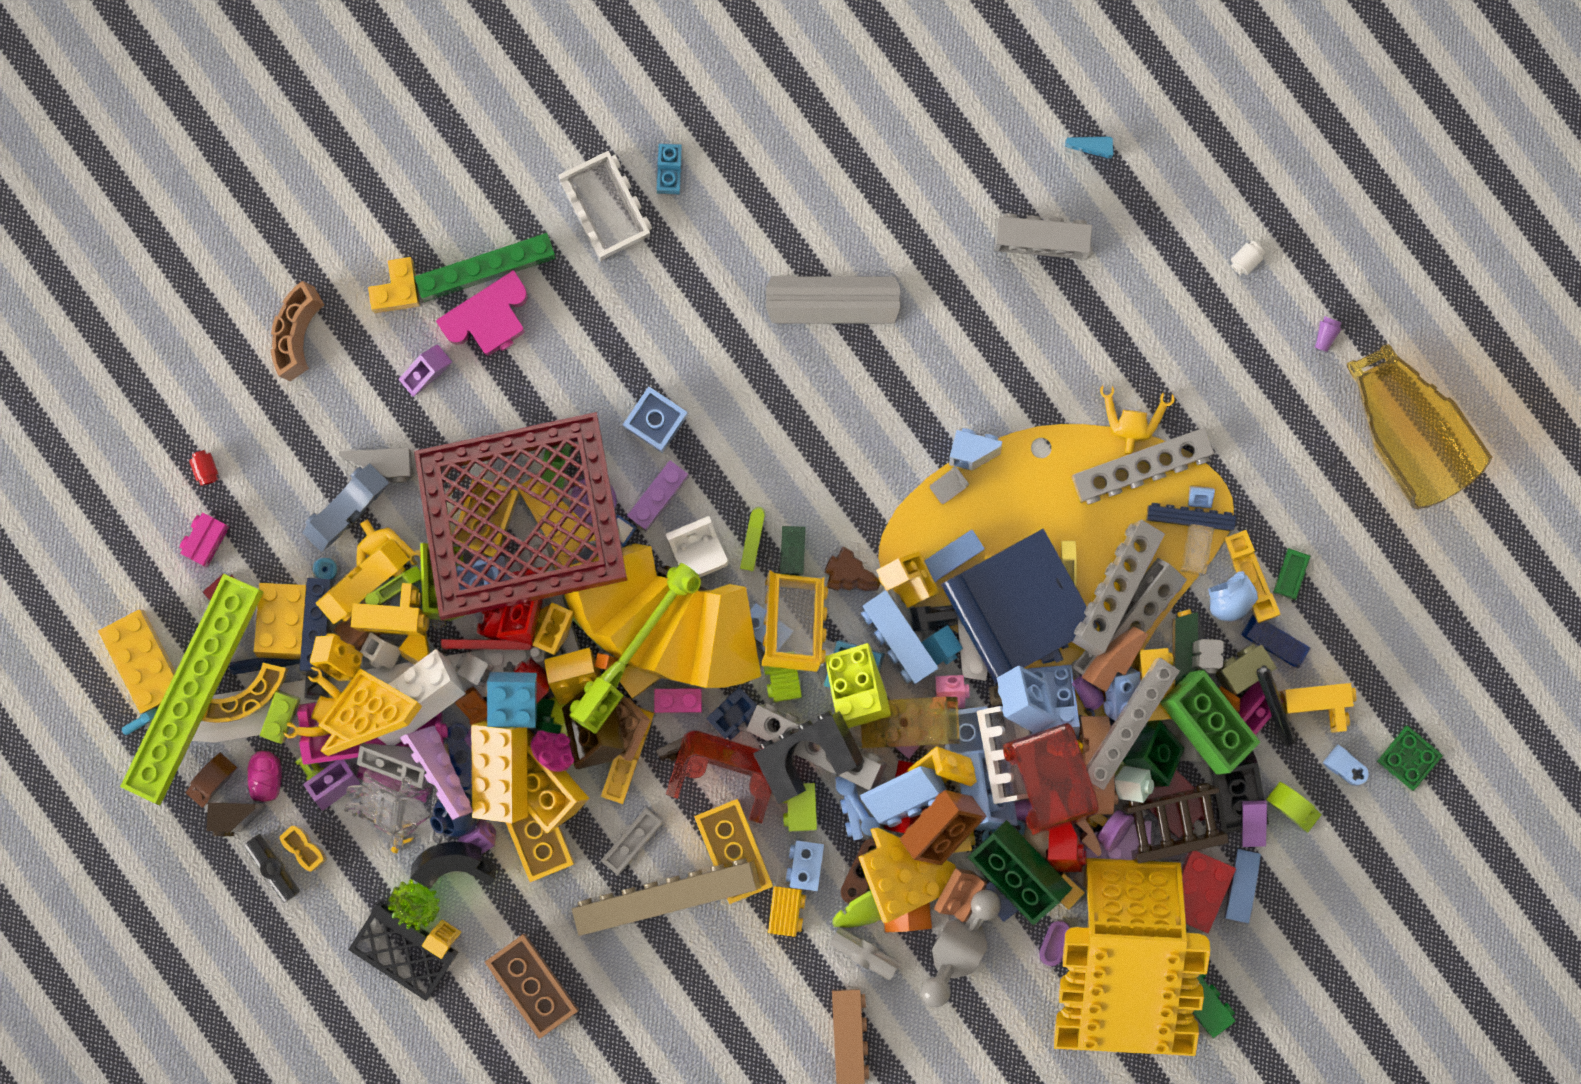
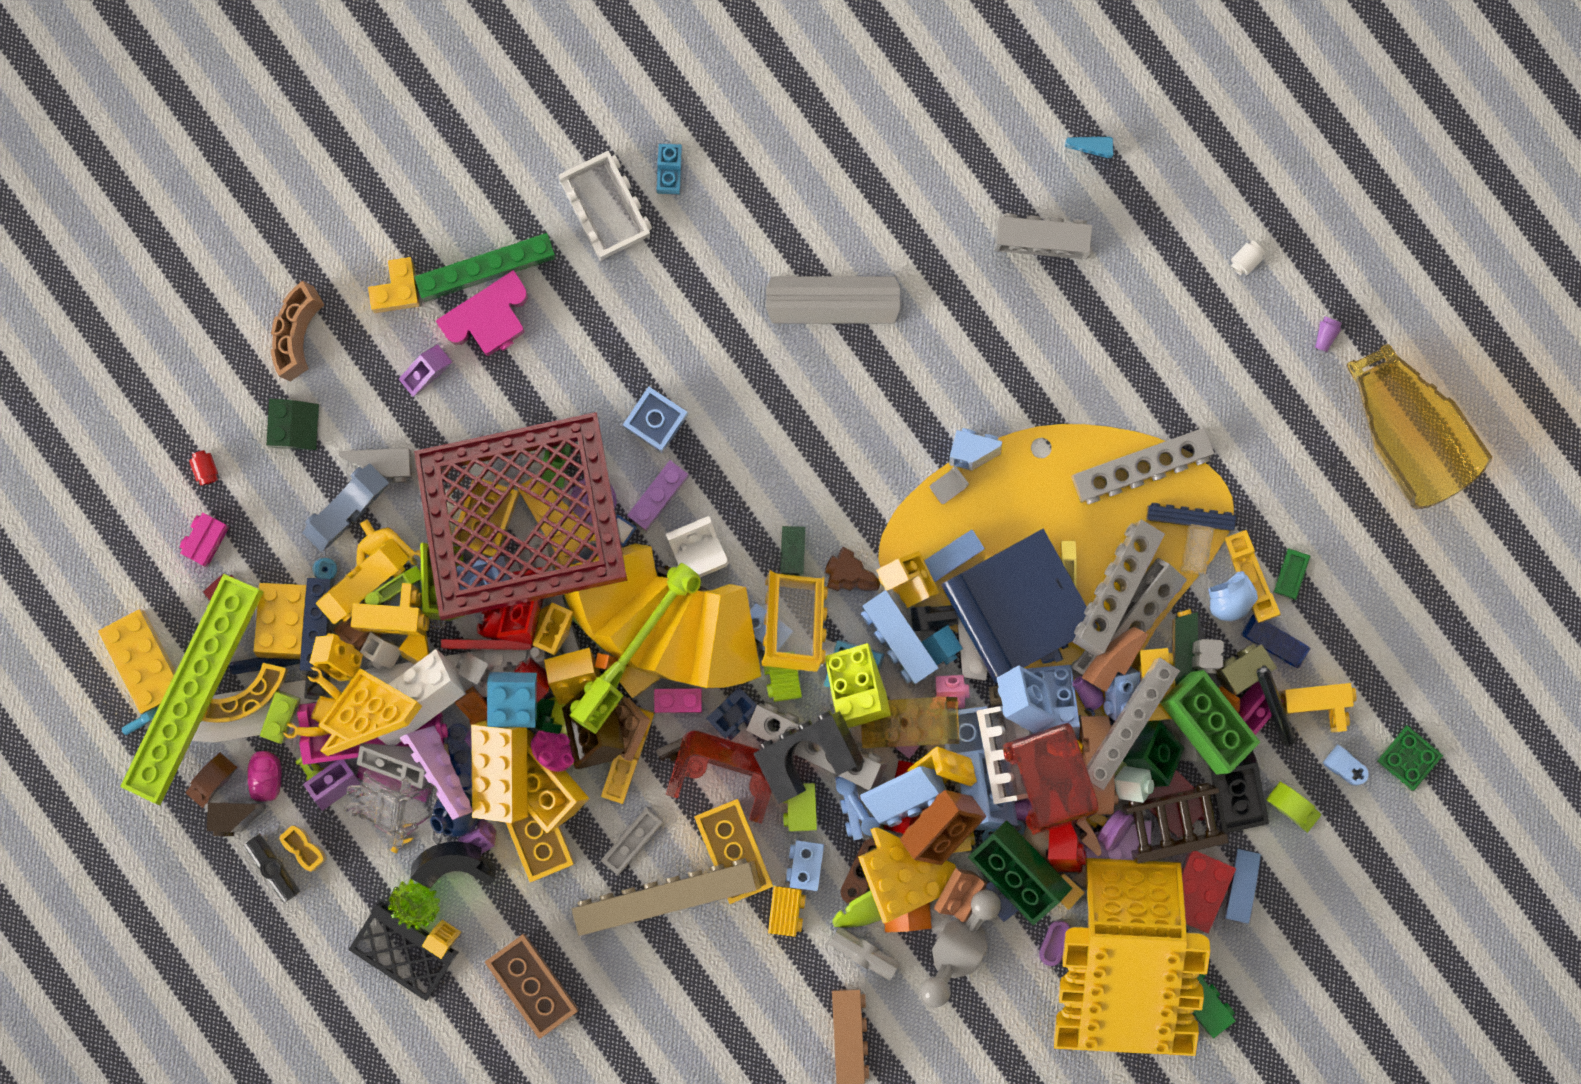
(292, 424): none -> dark green slope
(752, 539): lime piece -> none
(1132, 423): yellow piece -> none
(1201, 496): light blue slope -> none
(1254, 823): medium lavender tile -> none

